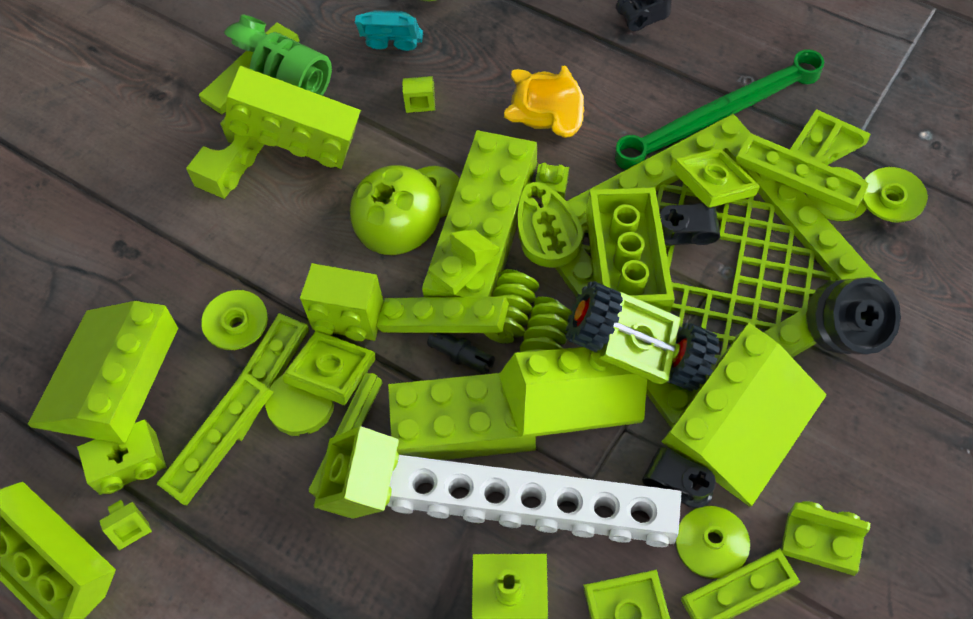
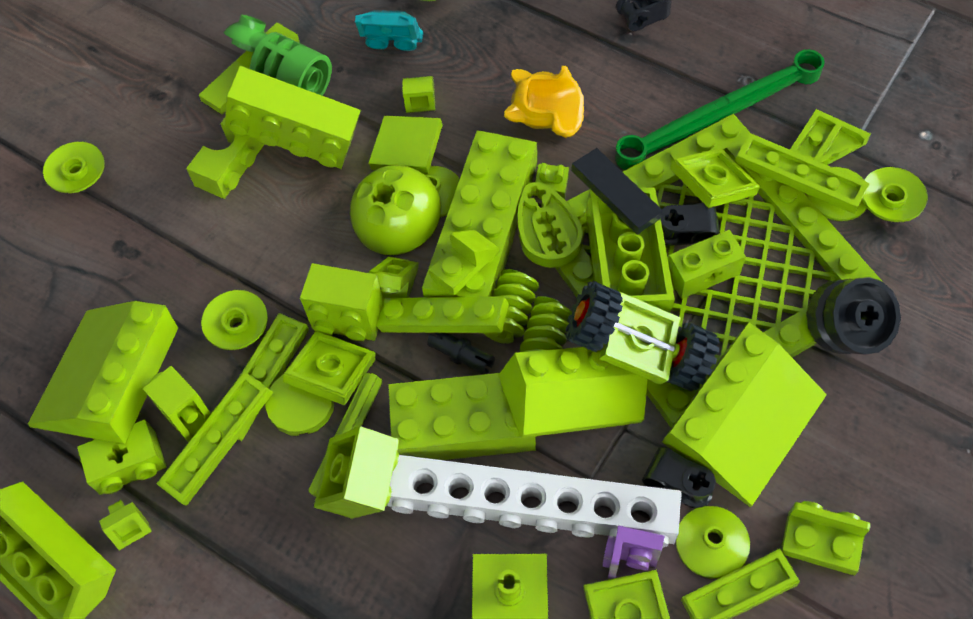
(73, 167): none -> lime dish
(177, 402): none -> lime brick
(395, 277): none -> lime slope
(406, 142): none -> lime tile
(617, 191): none -> black tile
(635, 547): none -> medium lavender bracket
(705, 264): none -> lime brick

